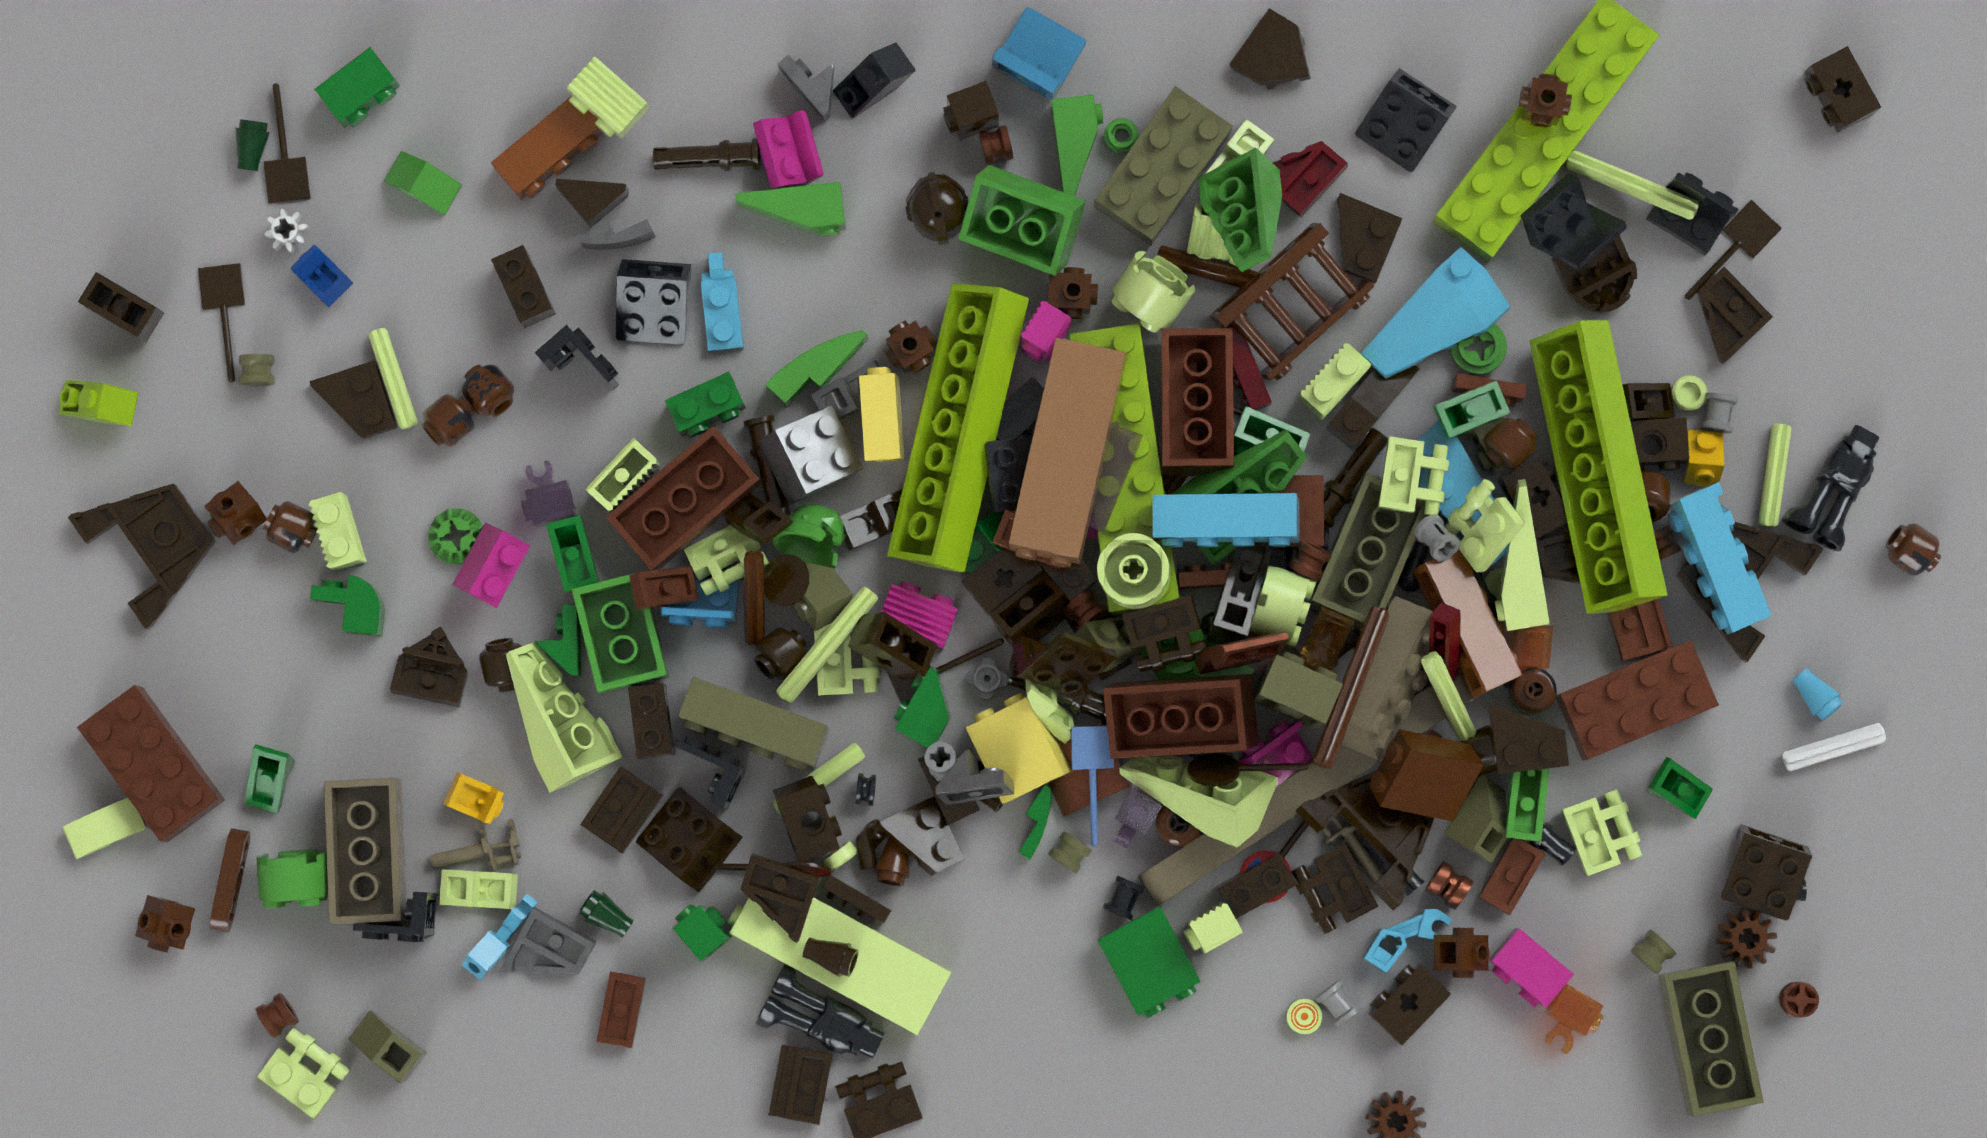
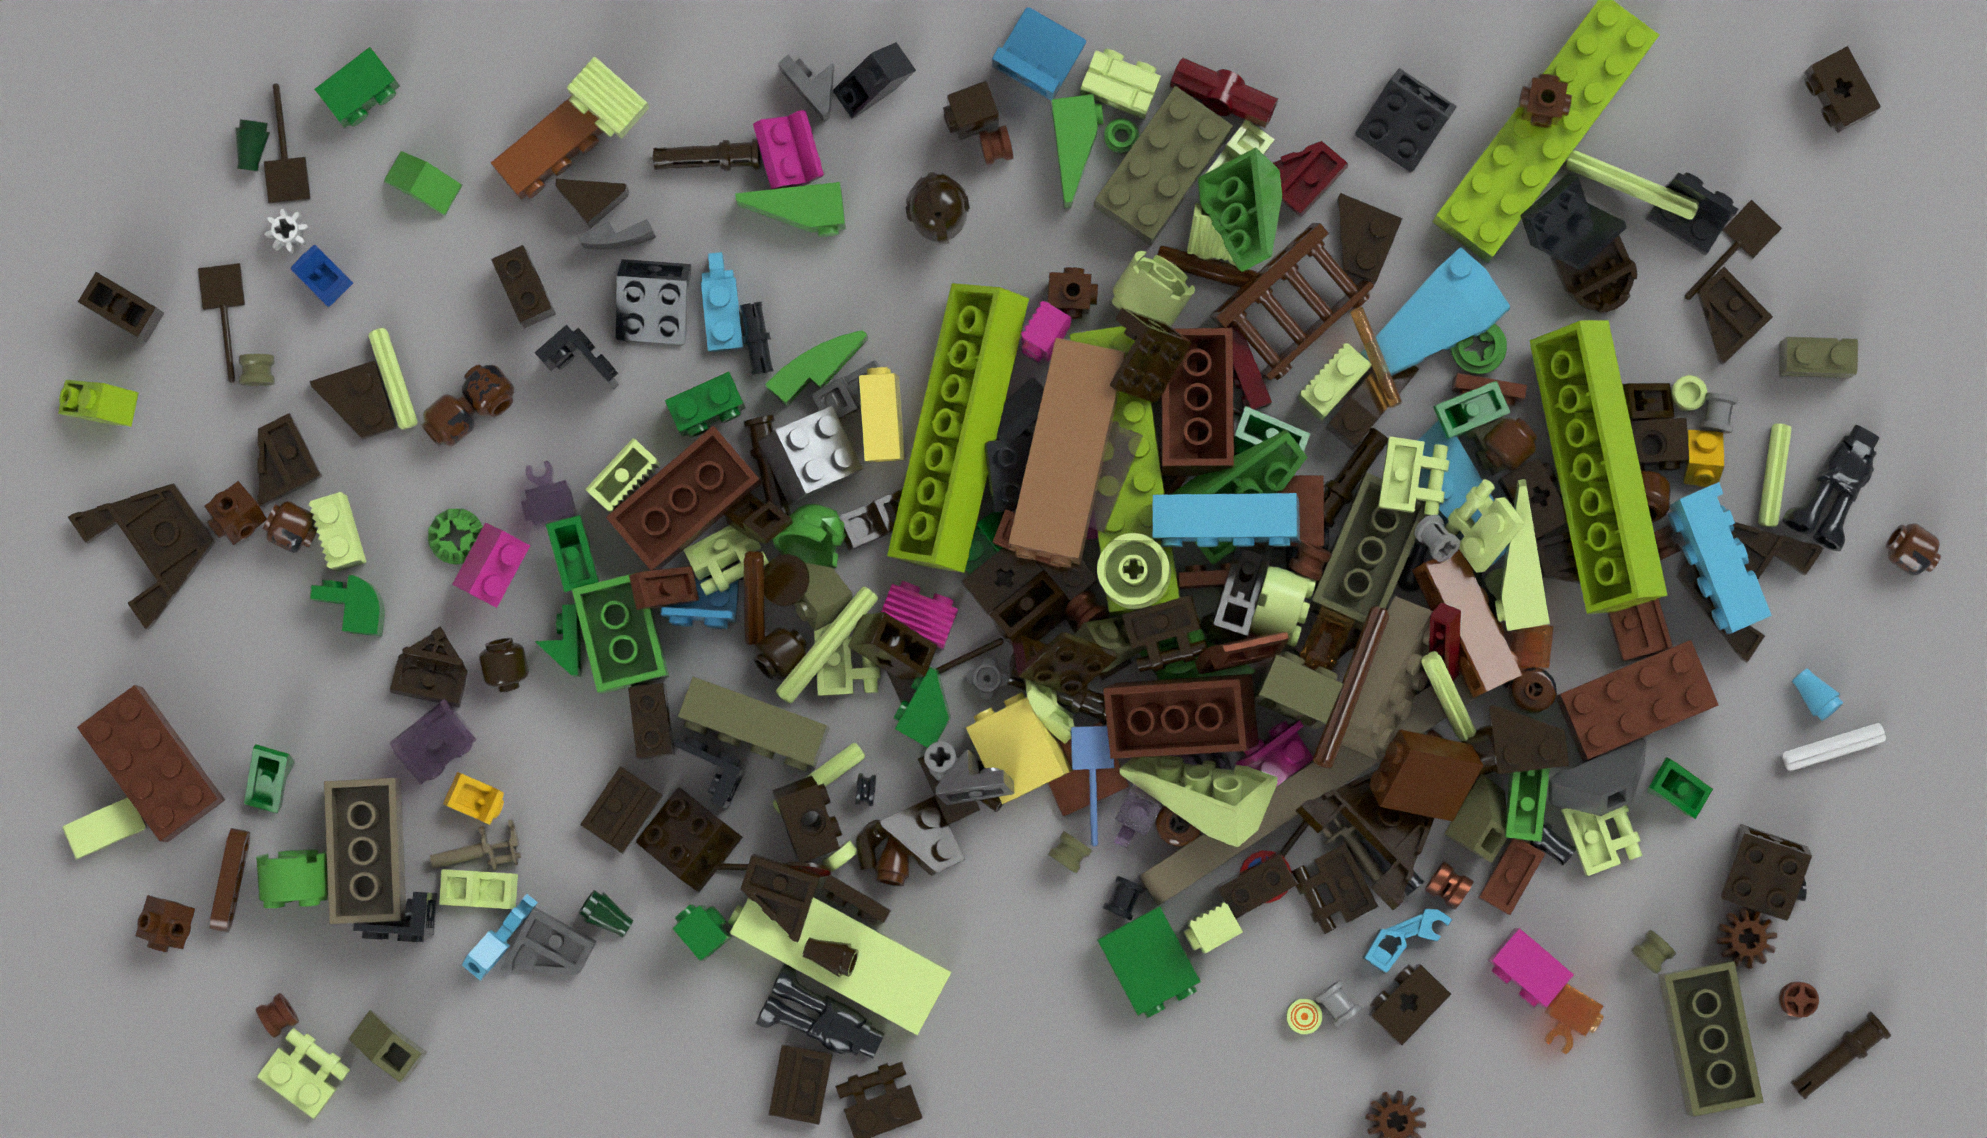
(283, 460): none -> dark brown wing
(439, 723): none -> clear purple brick
(560, 730): yellowish green wedge -> none
(621, 1009): copper plate -> none
(756, 338): none -> black pin
(914, 359): reddish brown brick -> none
(1022, 220): bright green brick -> none
(1038, 812): green slope -> none
(1121, 83): none -> yellowish green brick
(1151, 358): none -> dark brown bracket
(1223, 769): dark brown piece -> none
(1224, 92): none -> dark red piece
(1273, 53): dark brown slope -> none
(1376, 357): none -> clear orange bar
(1461, 952): reddish brown brick -> none
(1600, 782): none -> dark grey slope
(1818, 357): none -> olive brick
(1853, 1045): none -> dark brown pin

